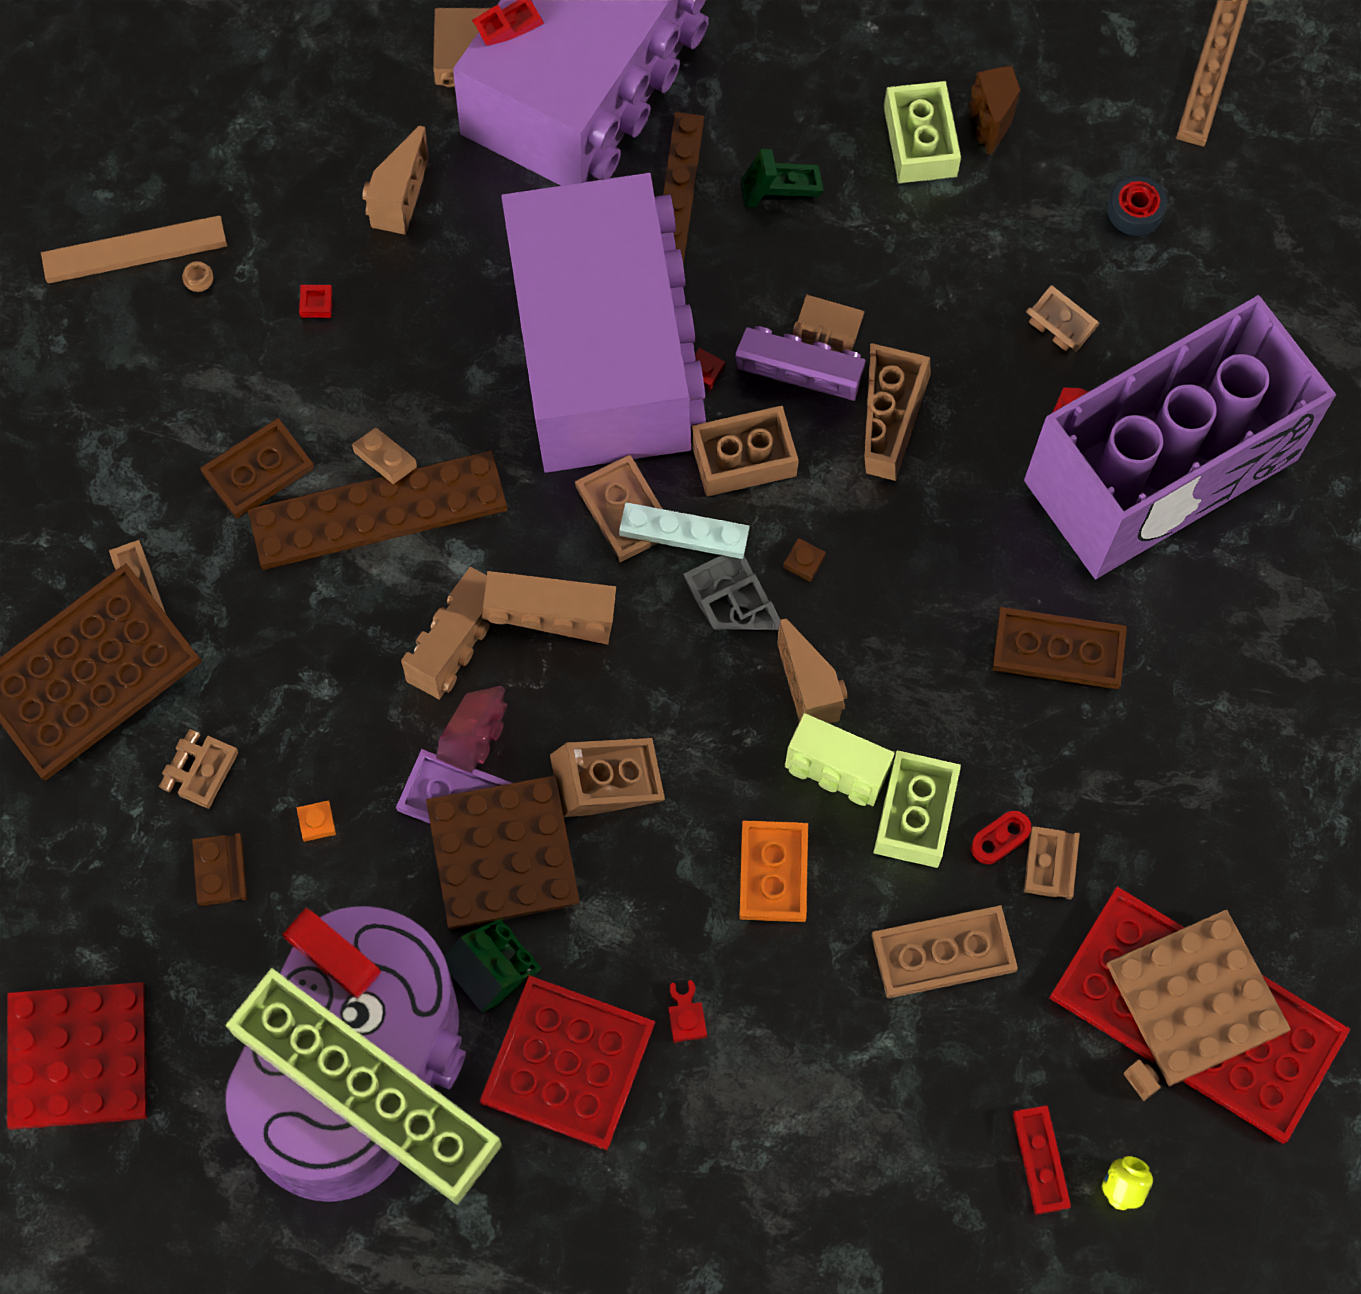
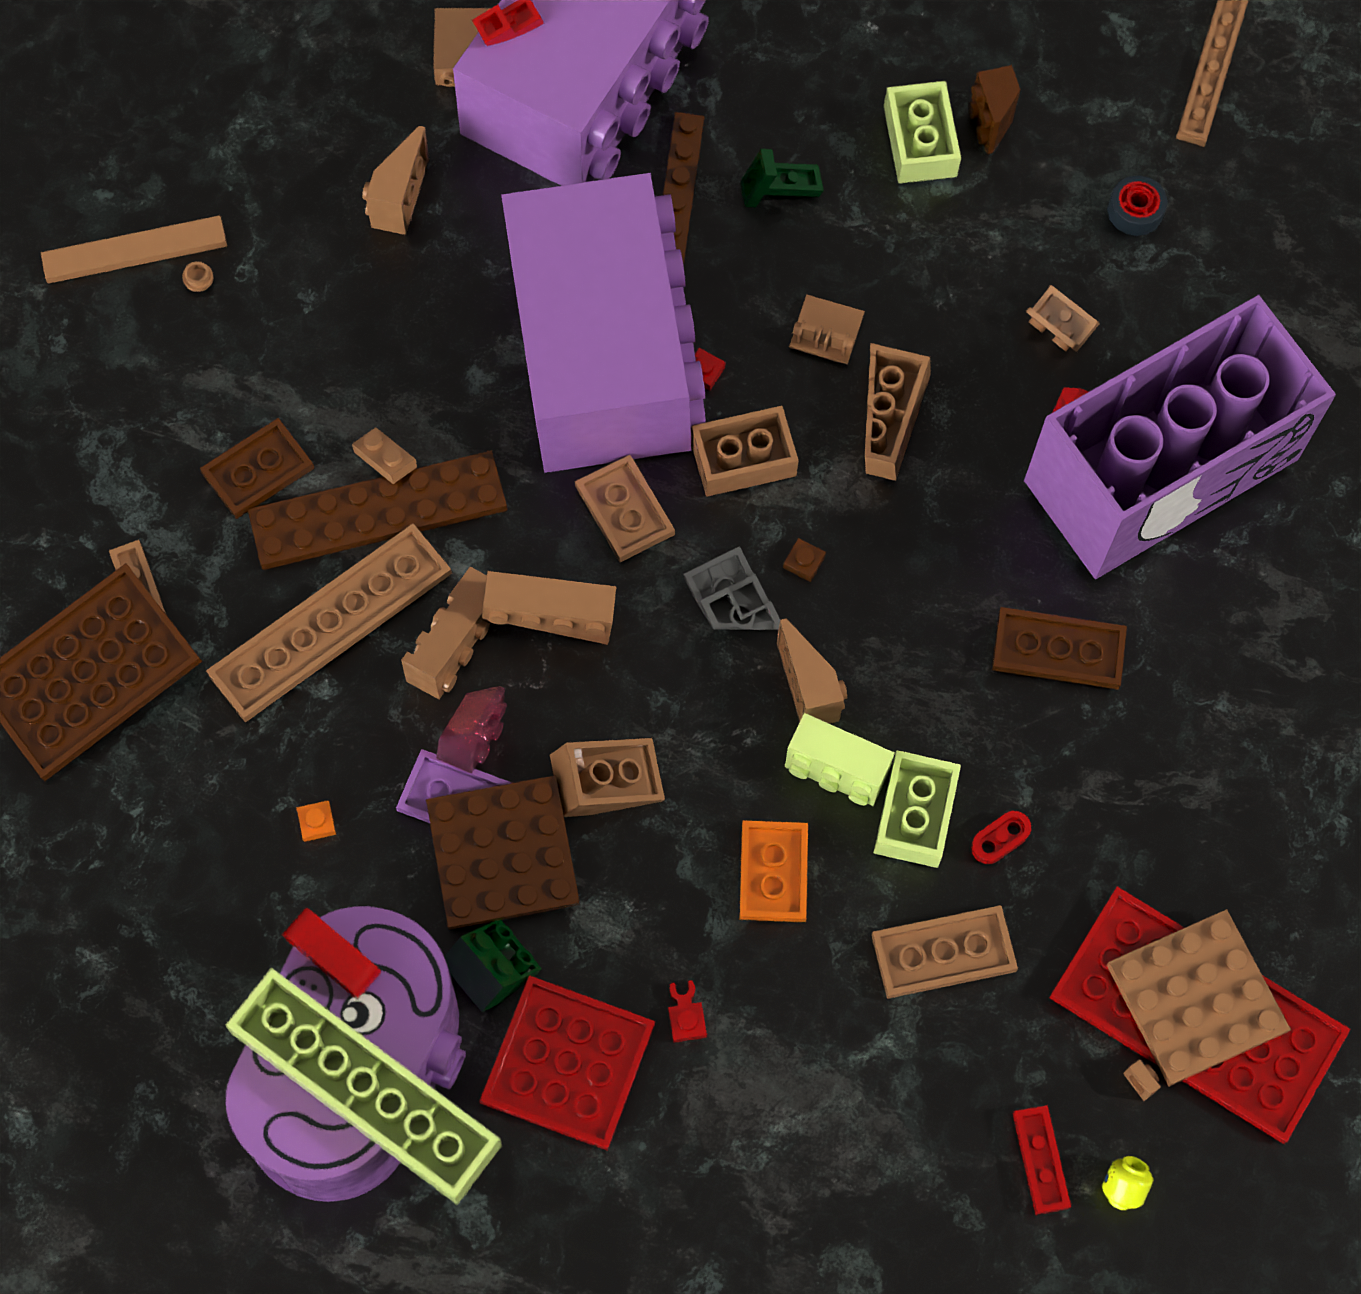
(76, 1056): red plate -> none
(206, 773): medium nougat plate -> none
(219, 869): reddish brown plate -> none
(315, 301): red plate -> none
(328, 622): none -> medium nougat plate
(684, 530): light aqua plate -> none
(800, 363): medium lavender slope -> none
(1051, 862): medium nougat plate -> none

